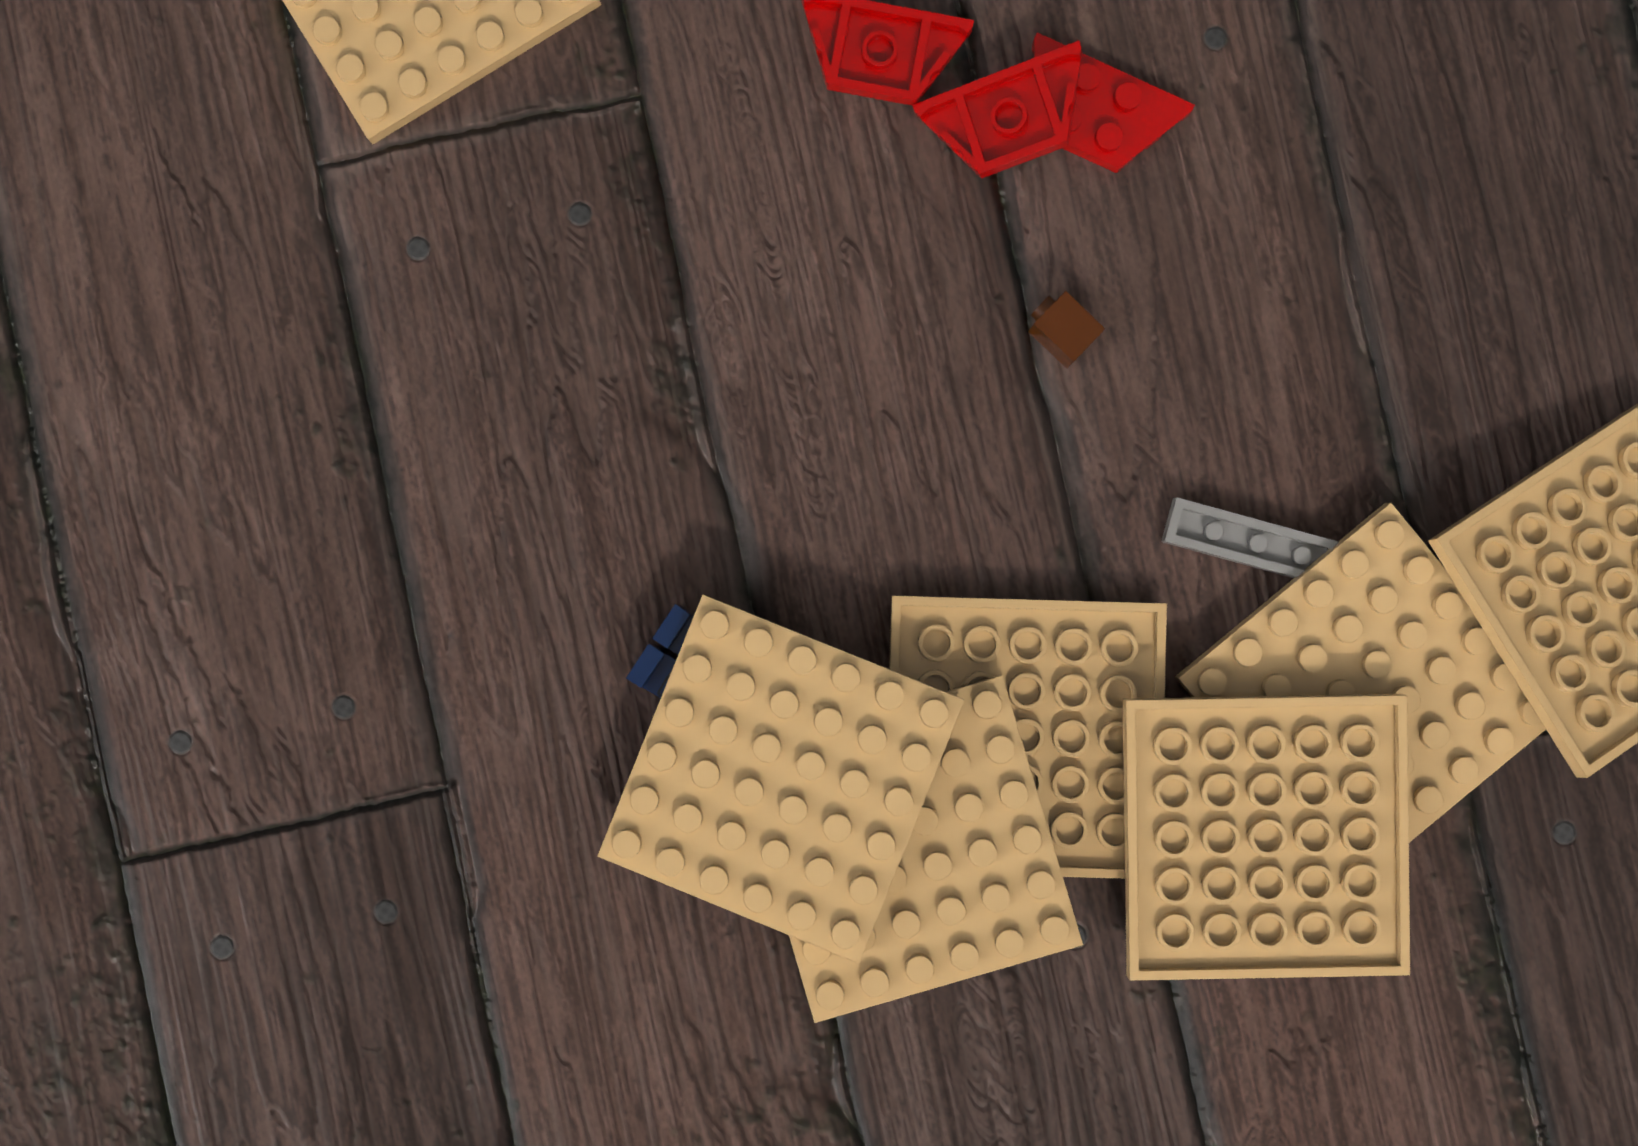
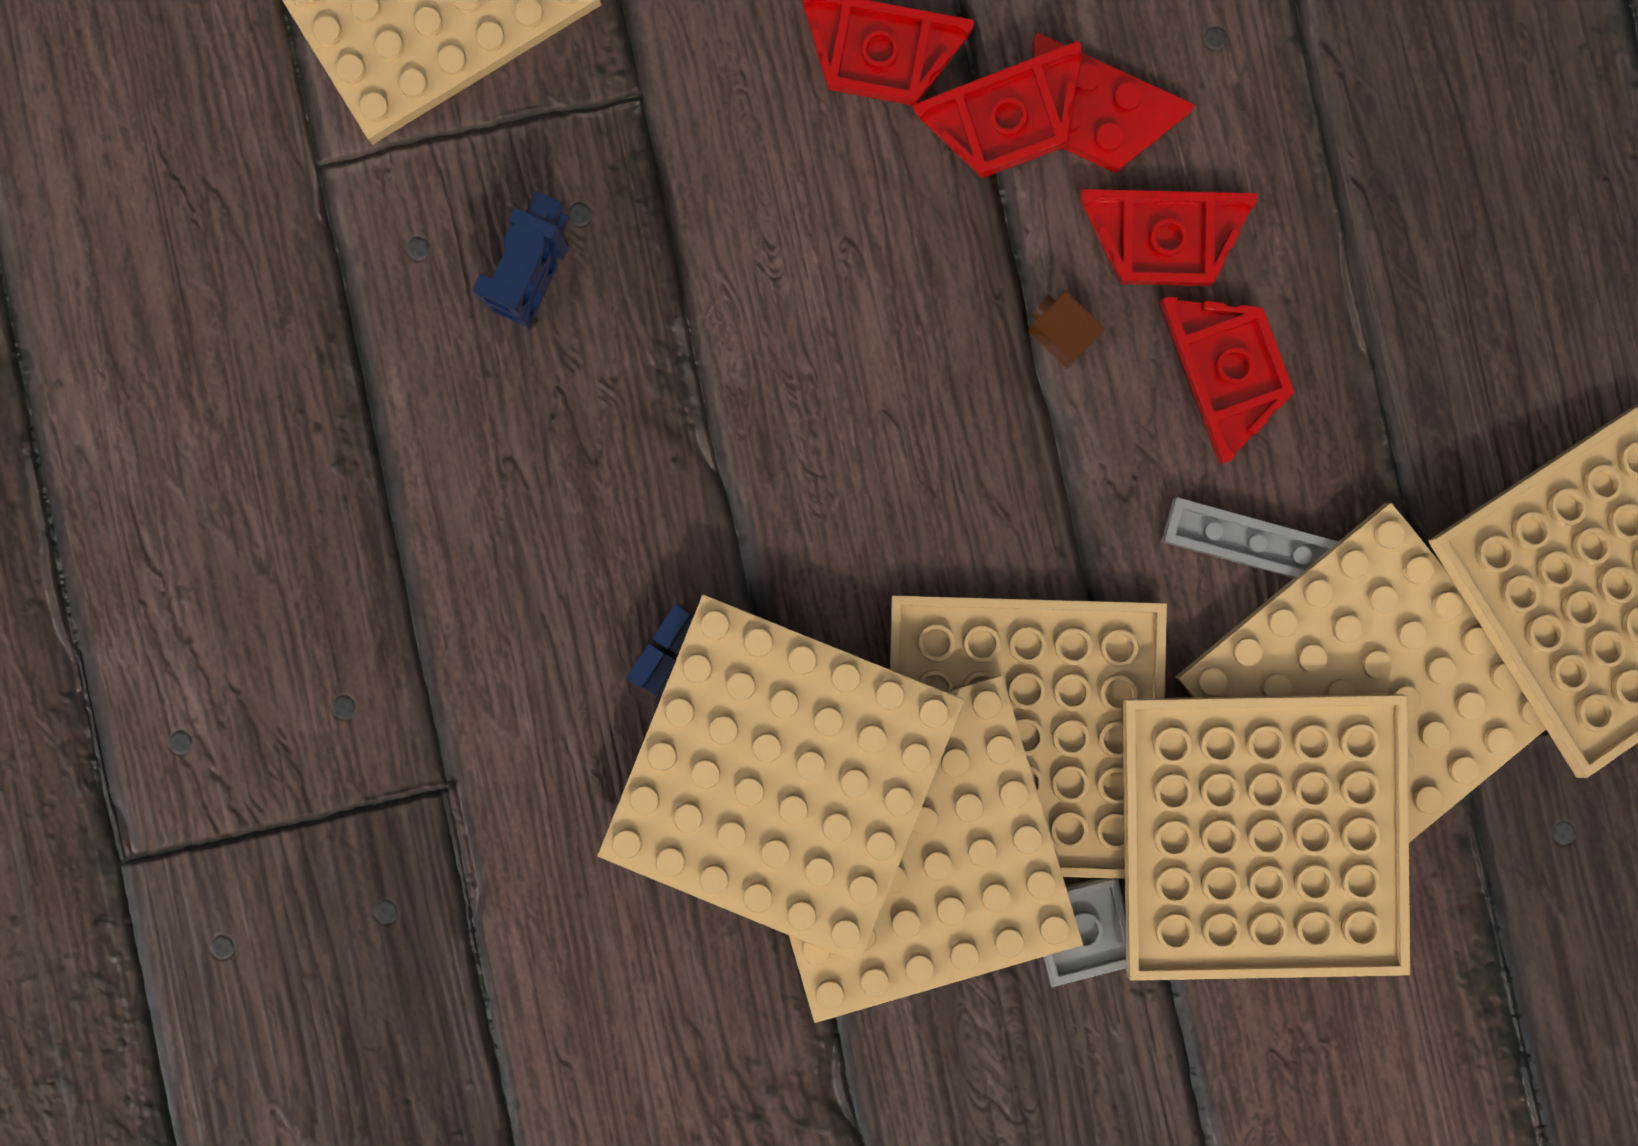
(527, 261): none -> dark blue hips
(1102, 927): none -> light grey tile
(1166, 234): none -> red wing
(1229, 367): none -> red wing

